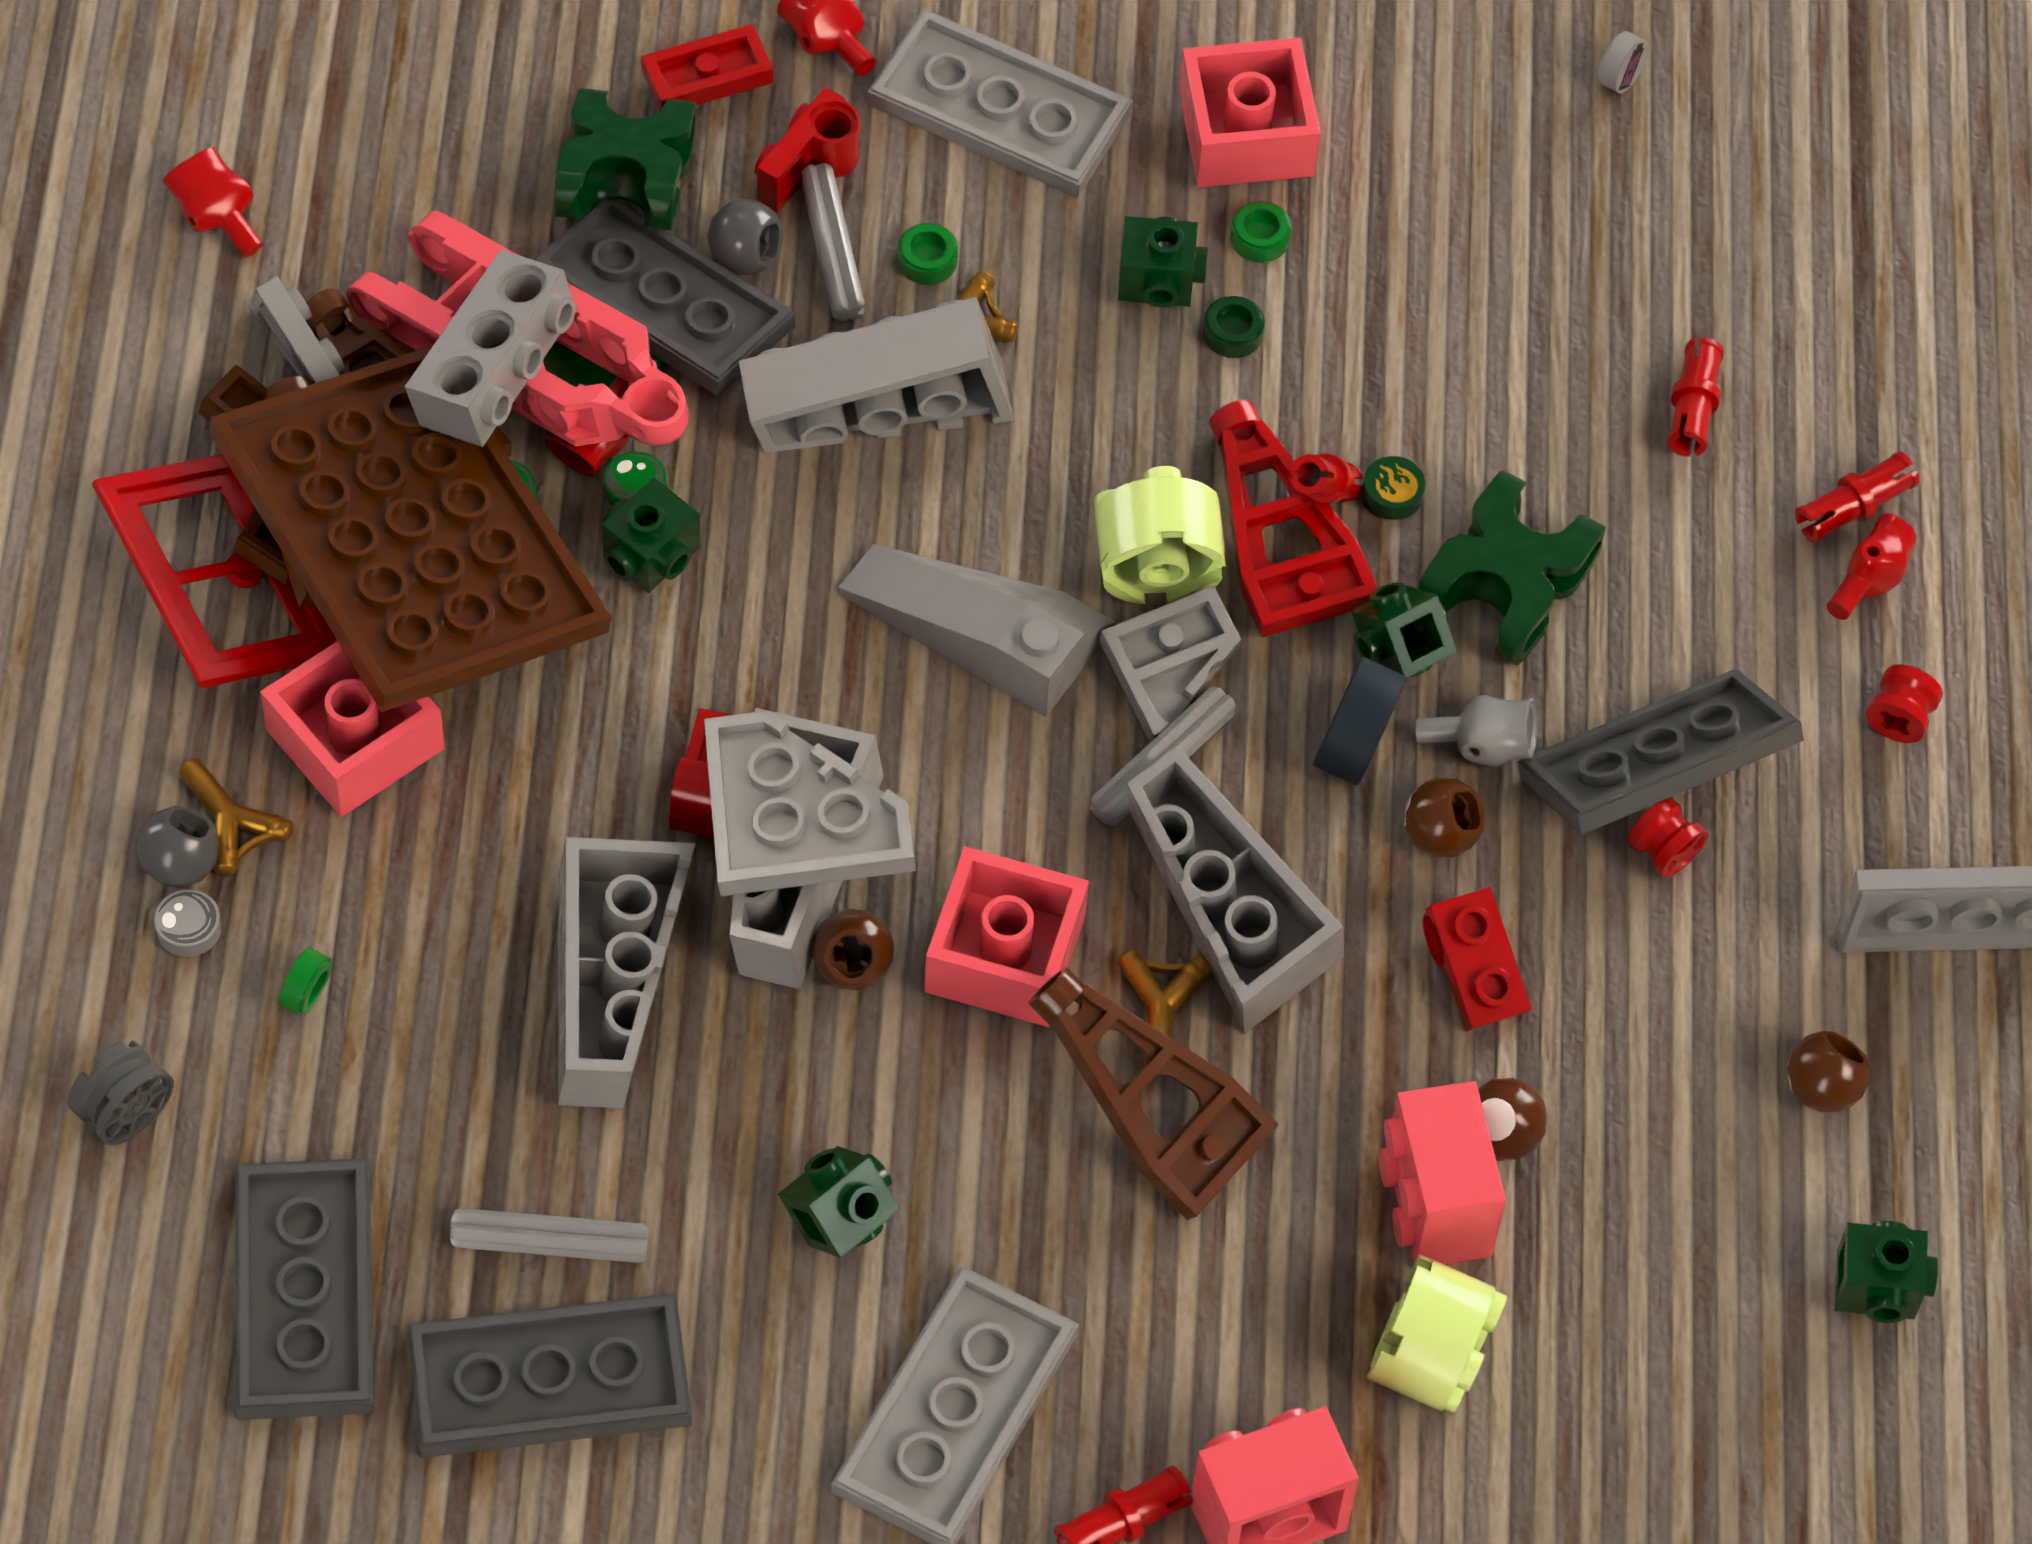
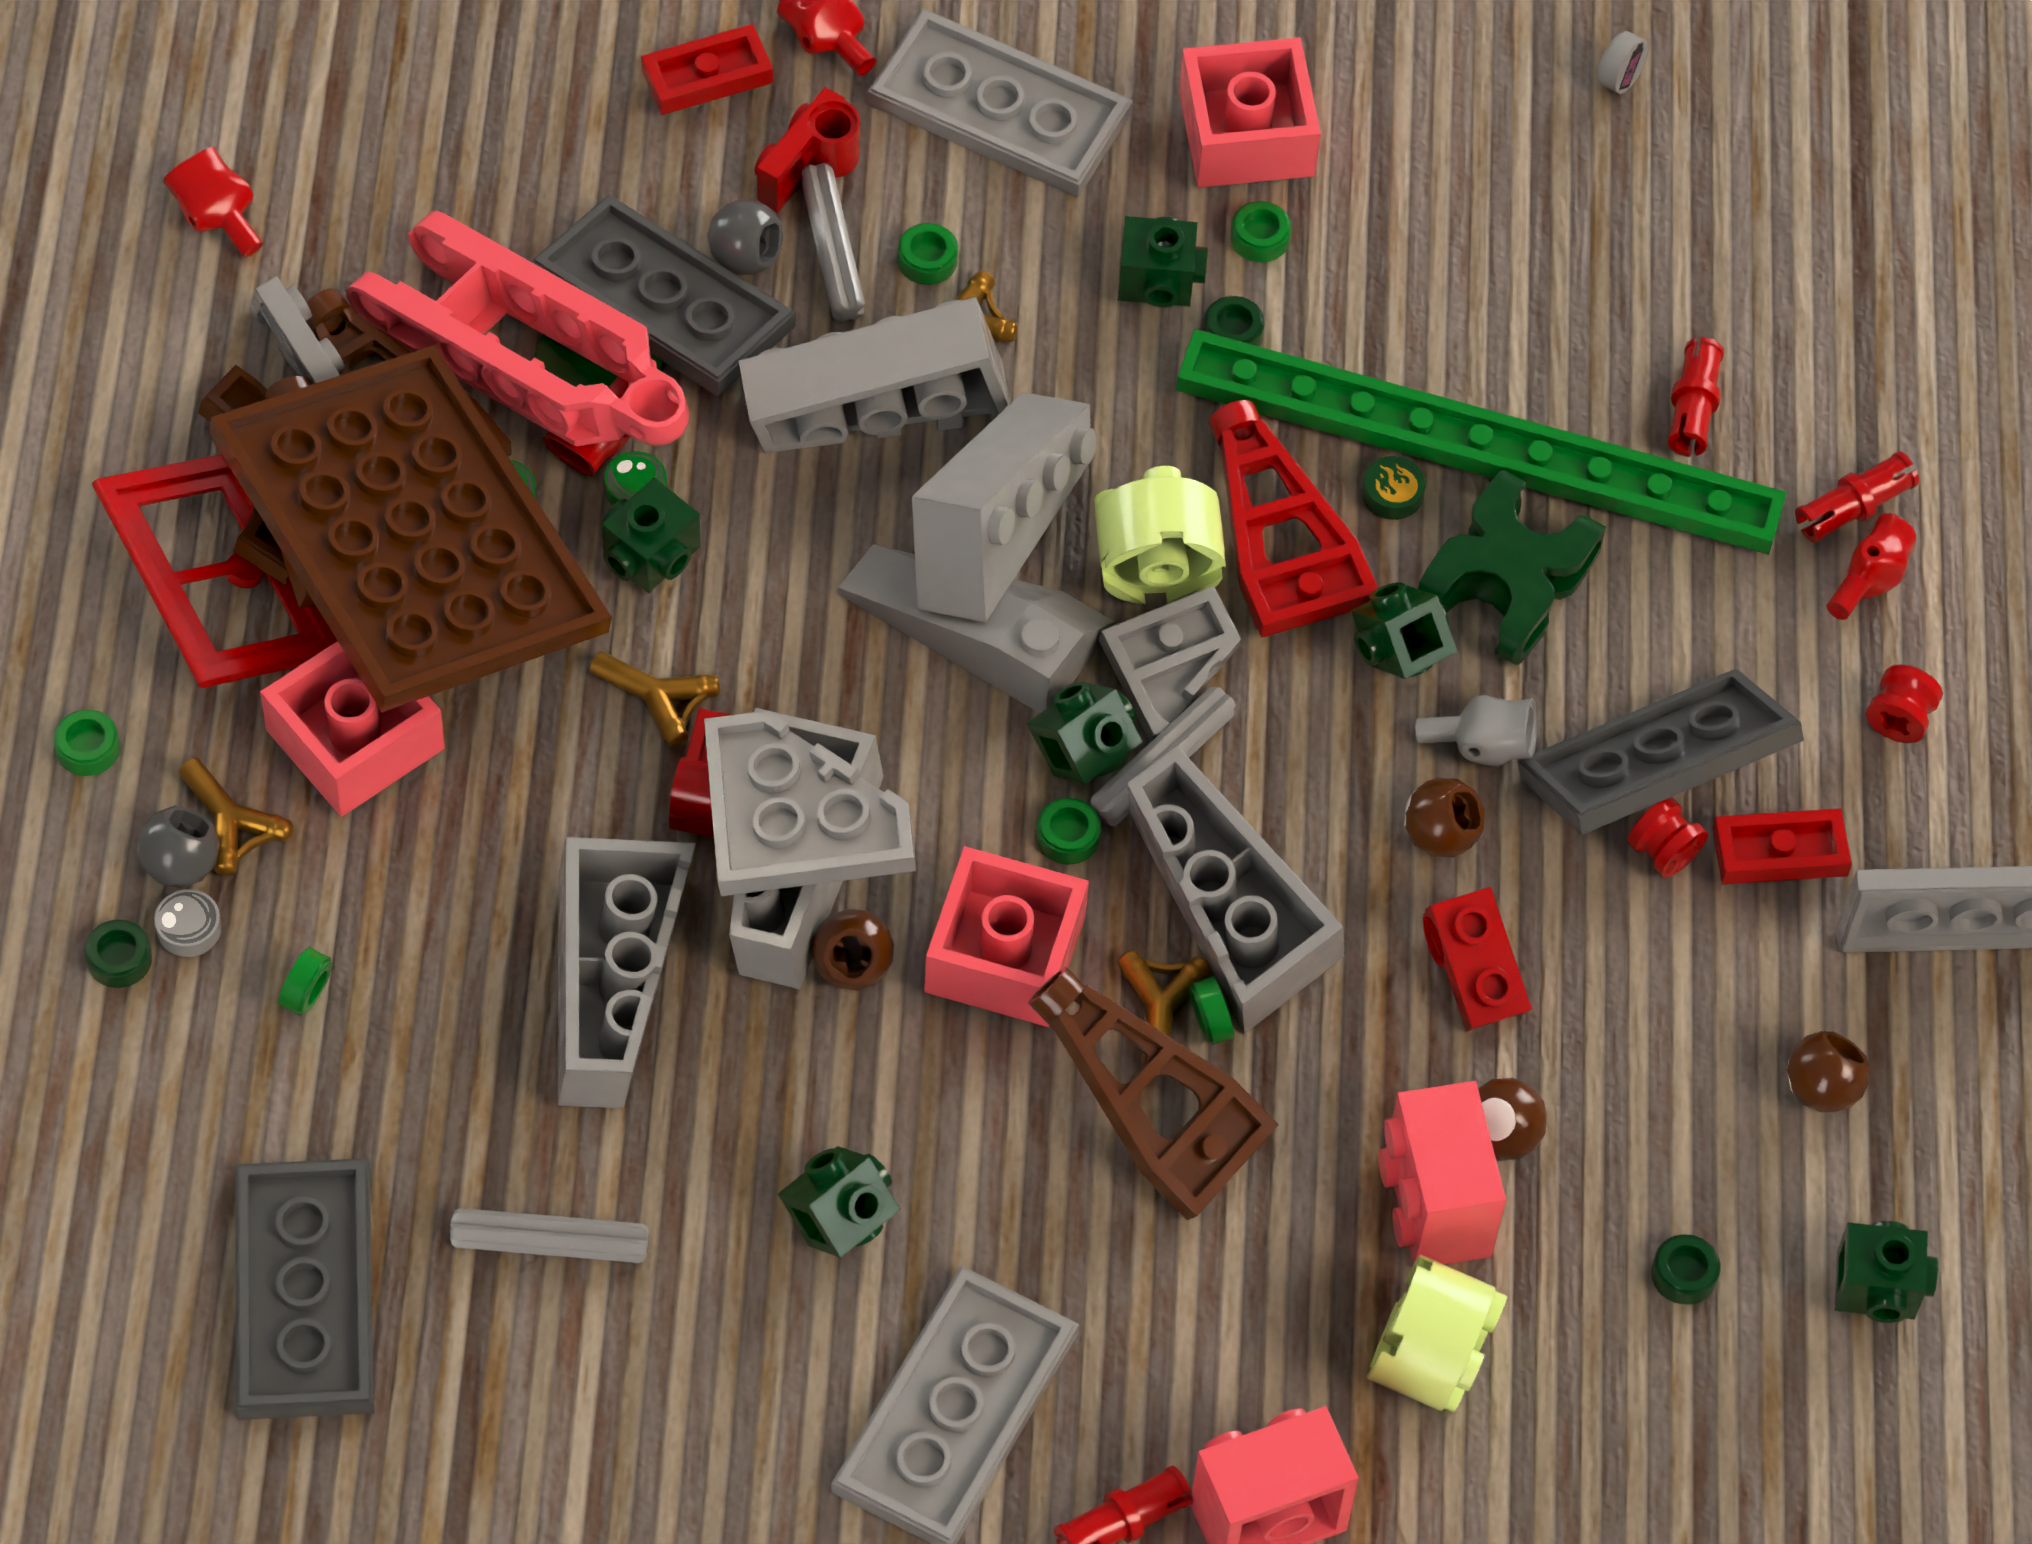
(86, 742): none -> green tile
(118, 953): none -> dark green tile
(121, 1093): dark grey wheel -> none
(491, 348): light grey brick -> none
(549, 1375): dark grey tile -> none
(625, 159): dark green piece -> none
(659, 693): none -> pearl gold piece
(995, 502): none -> light grey wedge
(1068, 831): none -> green tile
(1085, 731): none -> dark green brick
(1211, 1011): none -> green tile
(1326, 478): red pin -> none
(1360, 721): black wheel -> none
(1482, 441): none -> green plate
(1685, 1269): none -> dark green tile
(1781, 846): none -> red plate

